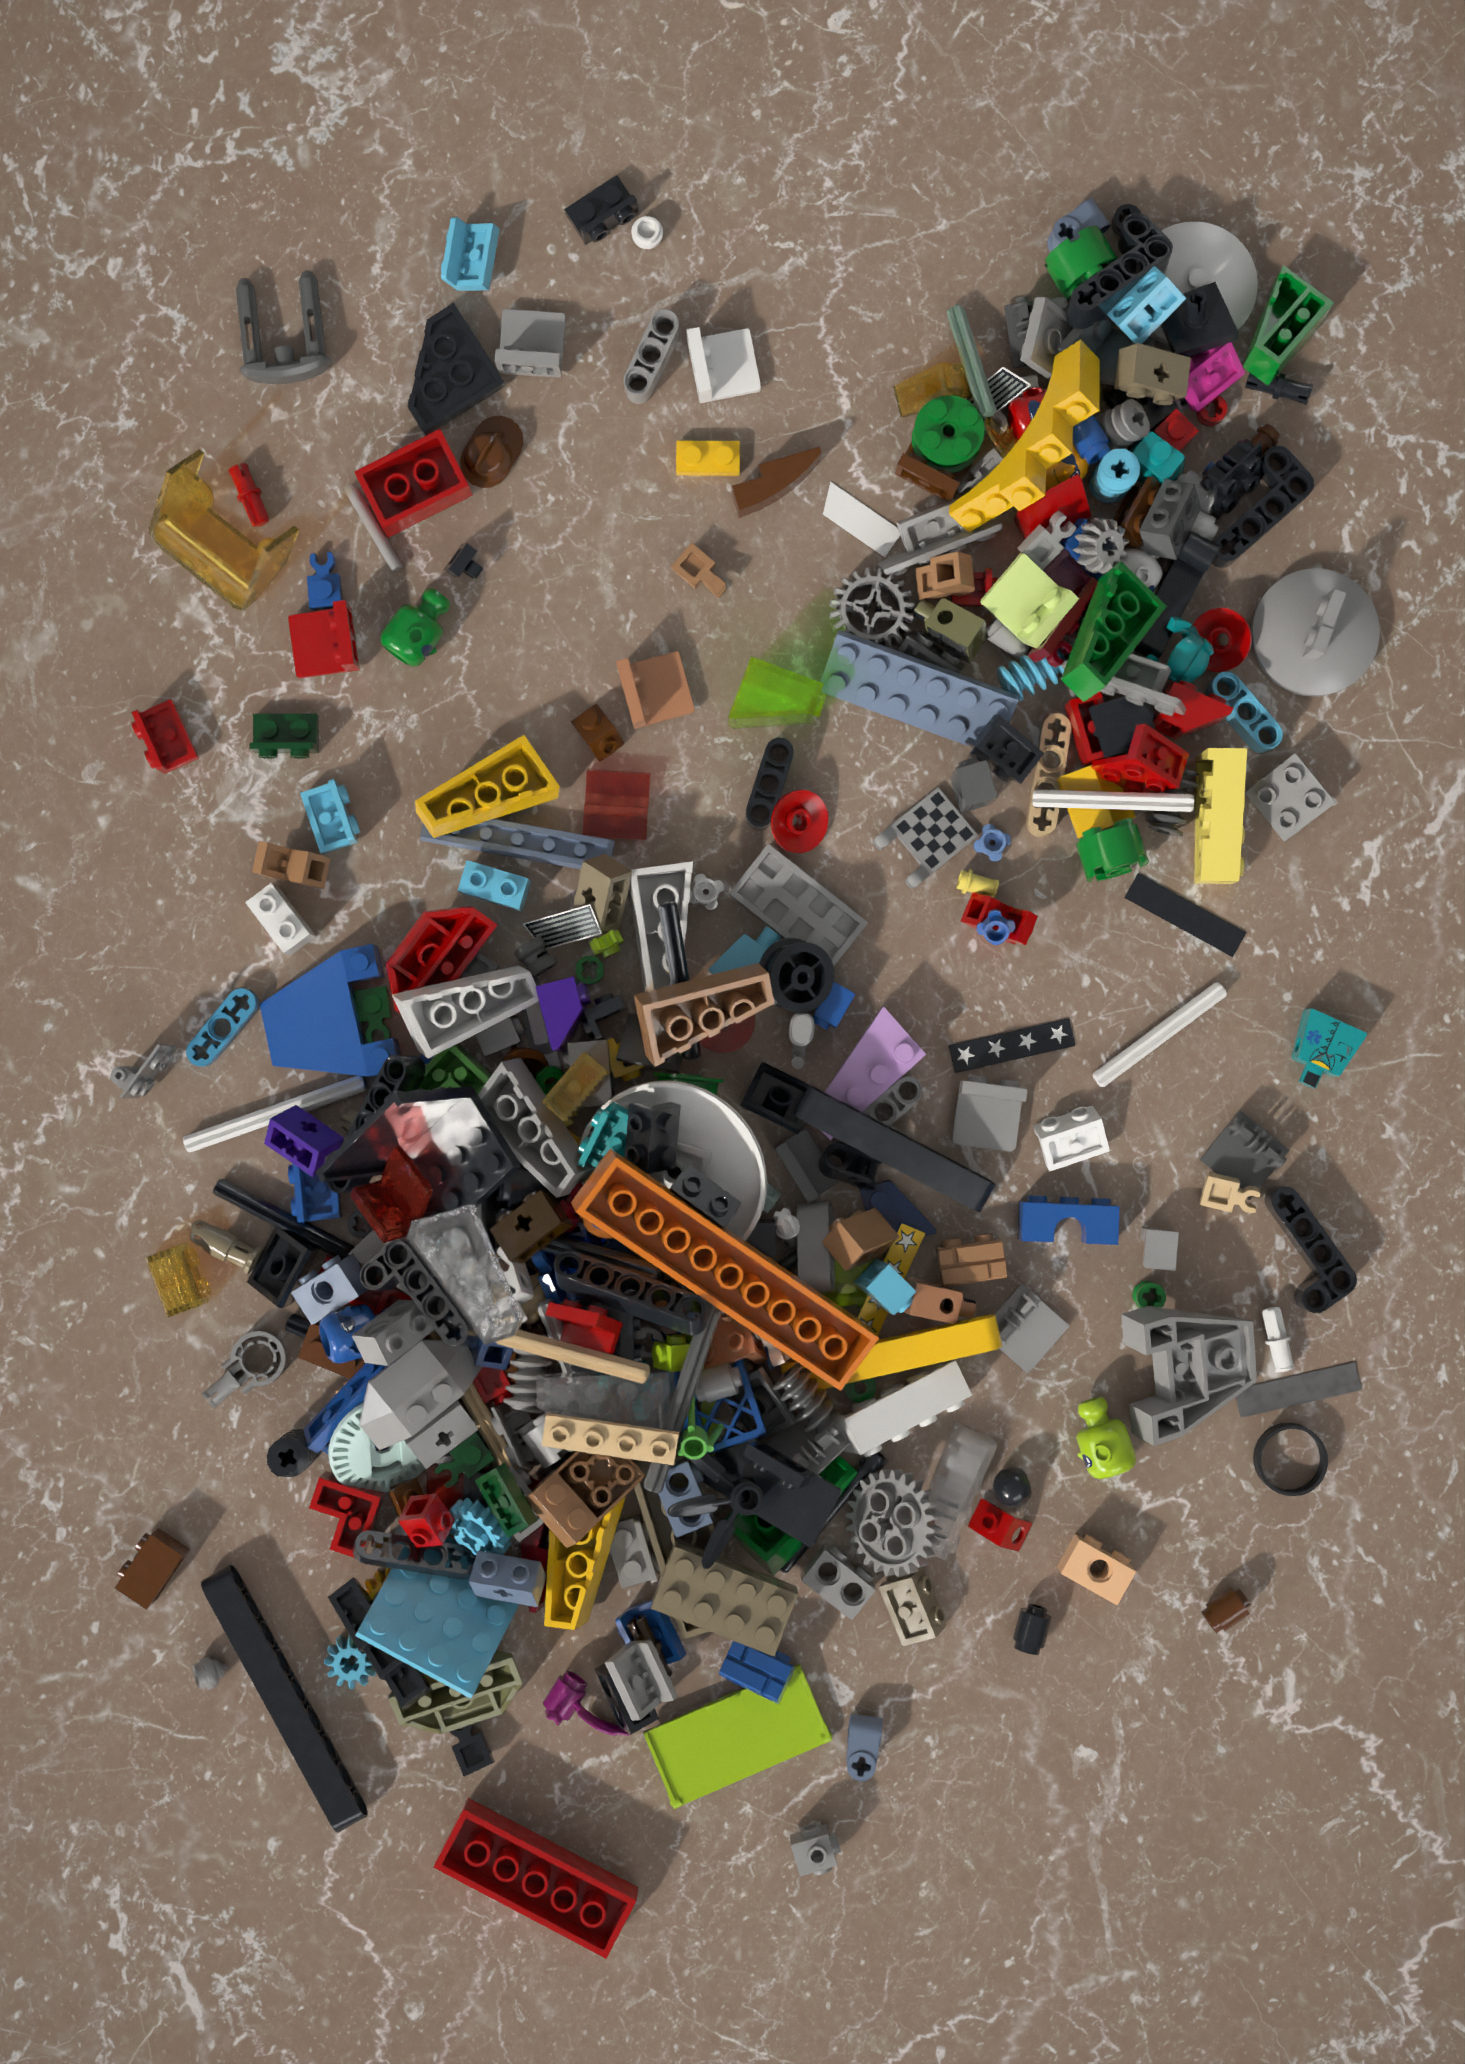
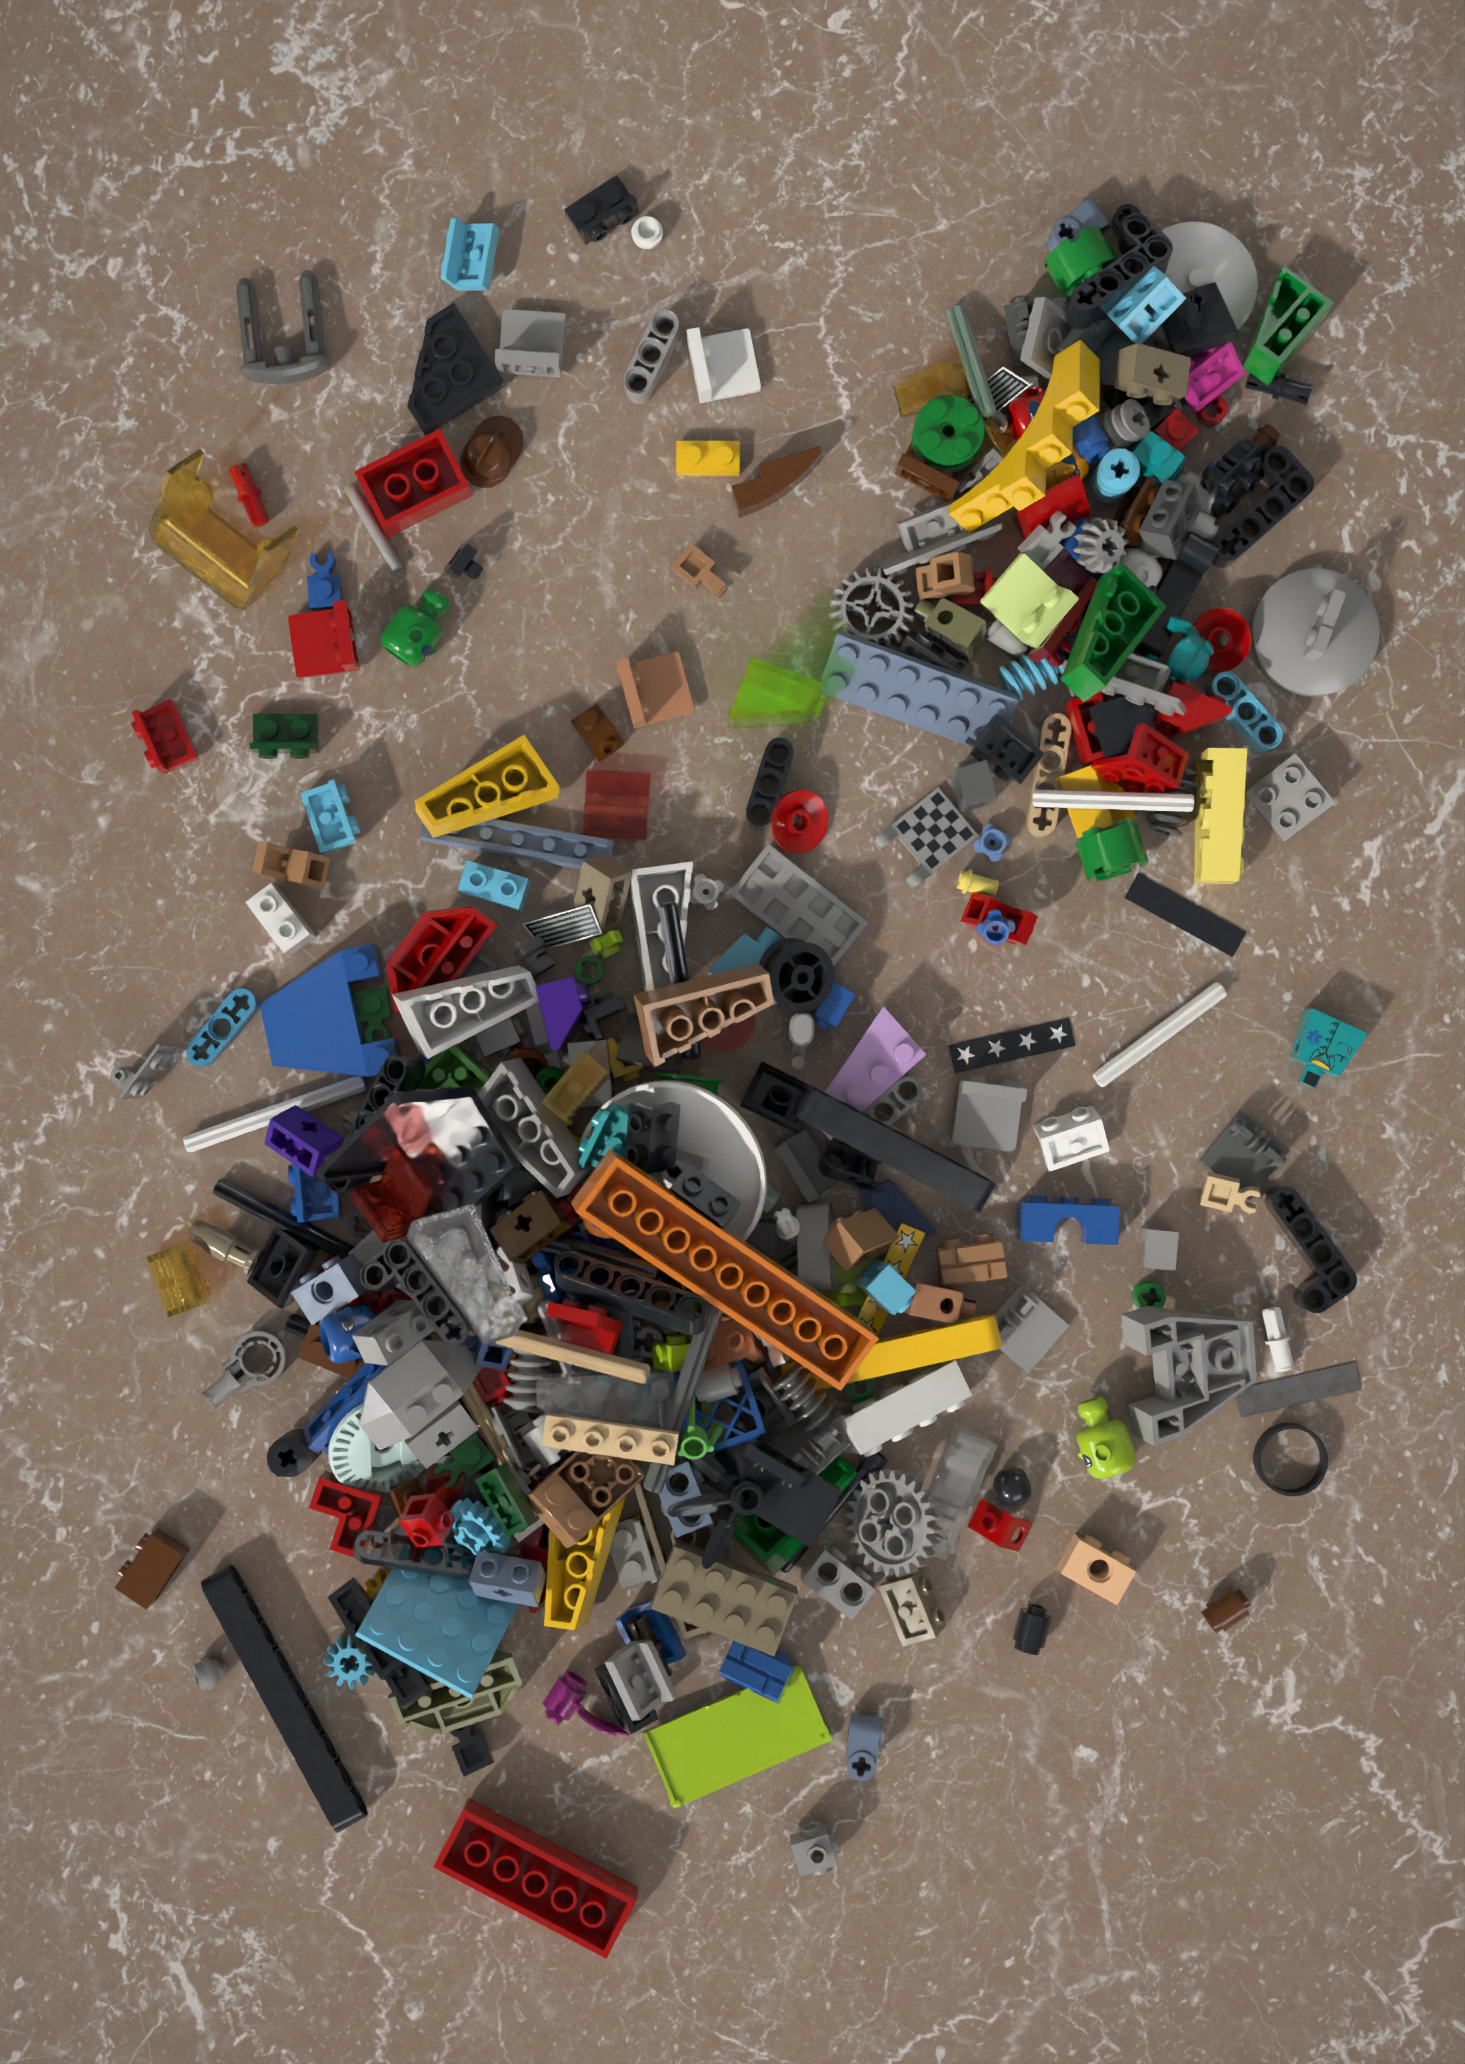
(860, 520): white sticker -> none

